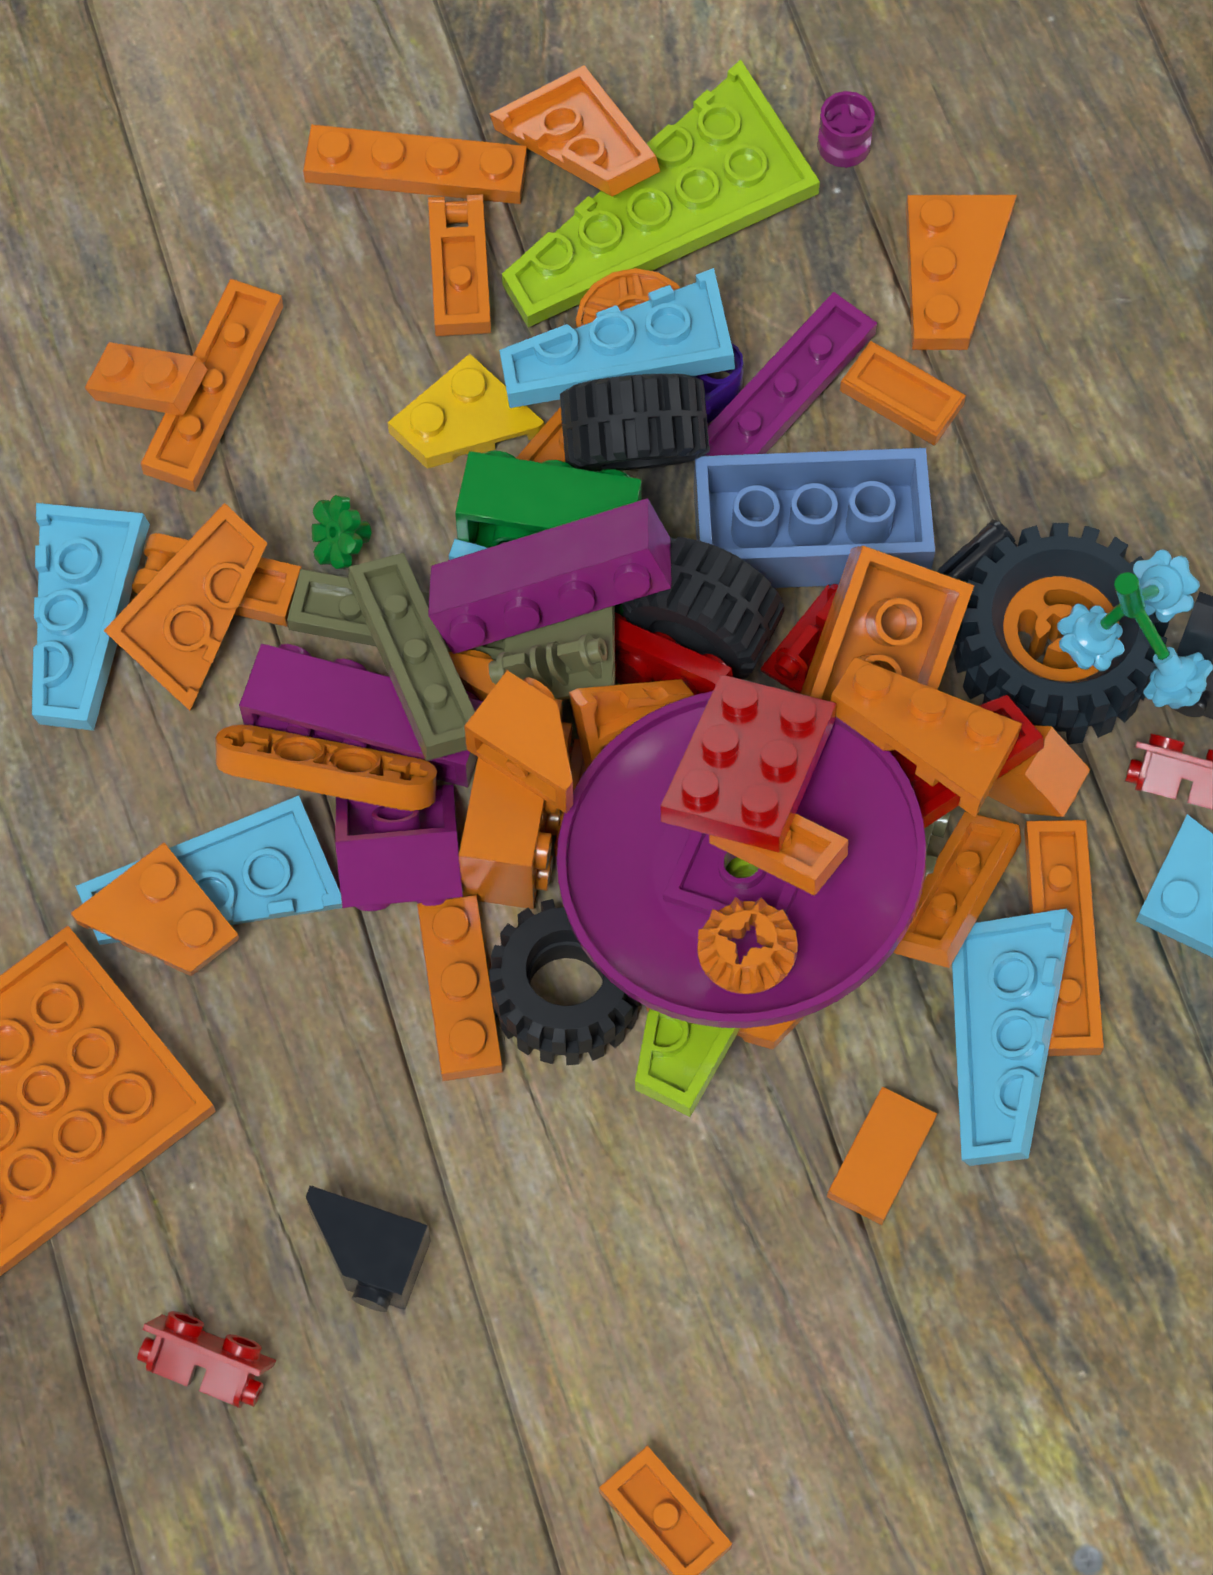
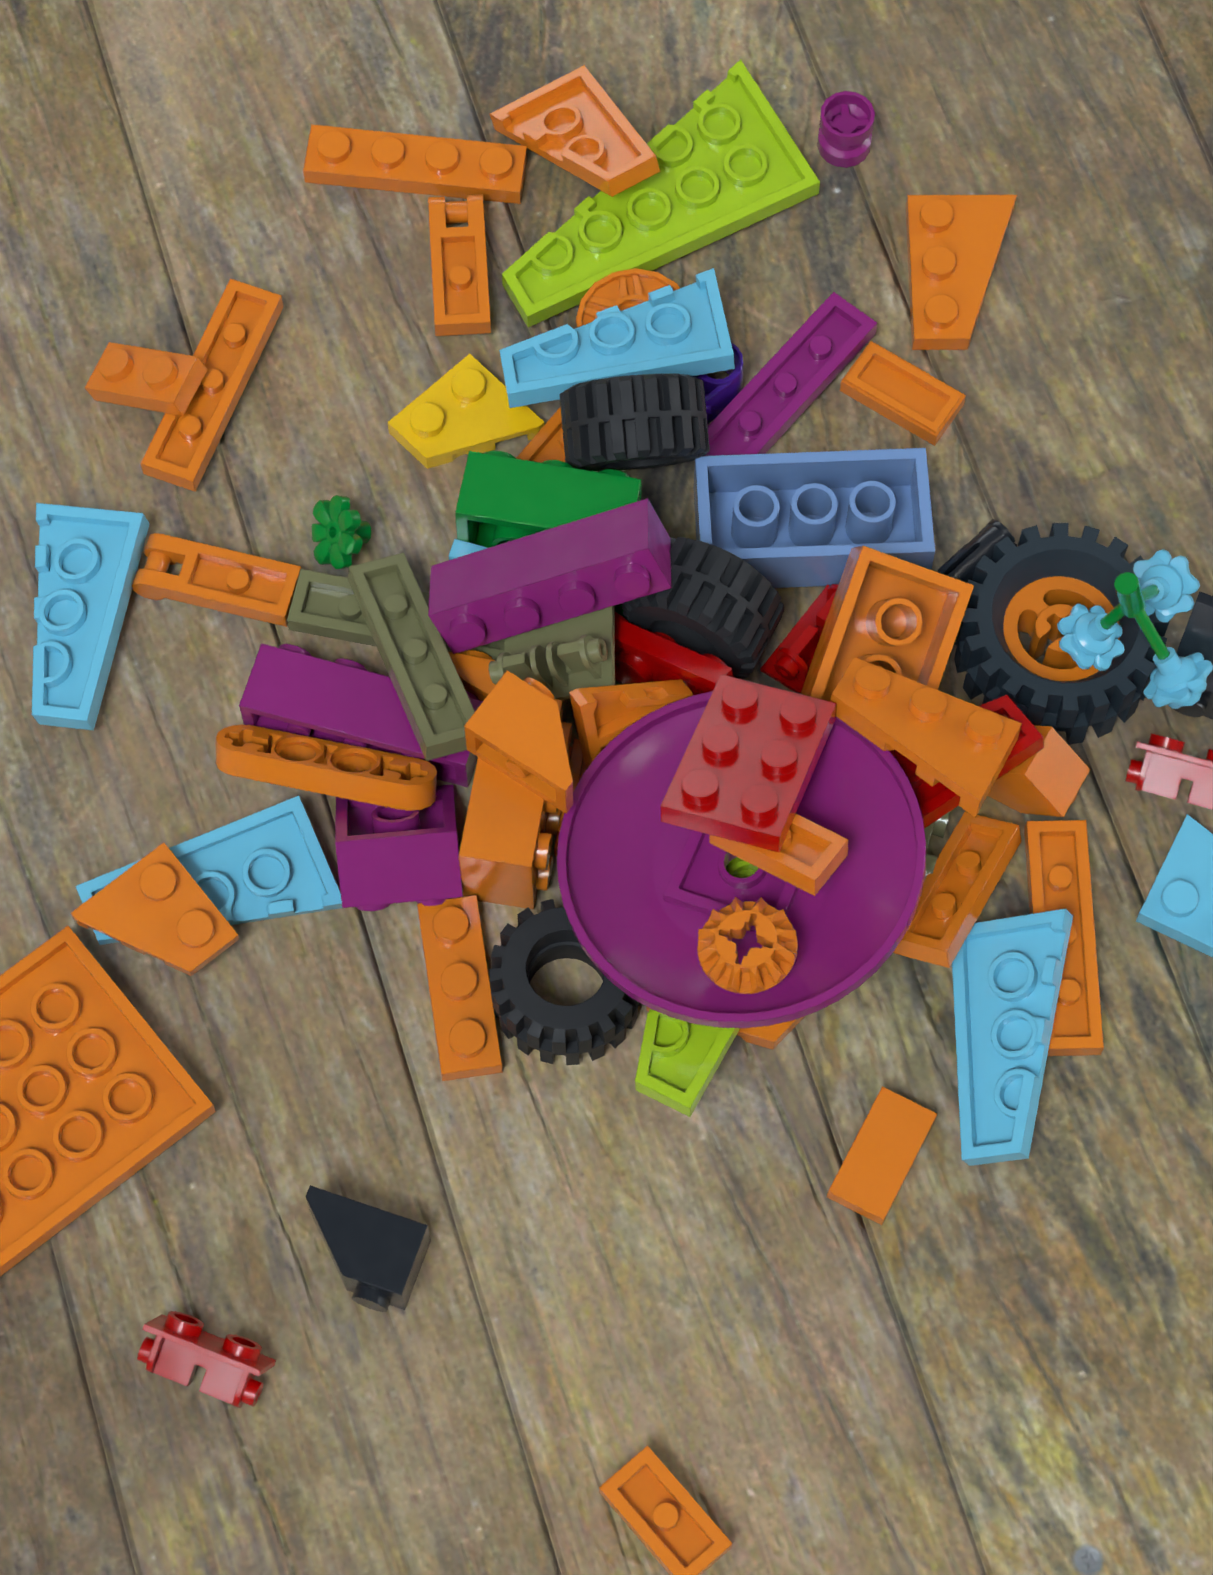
(188, 605): orange wing -> none

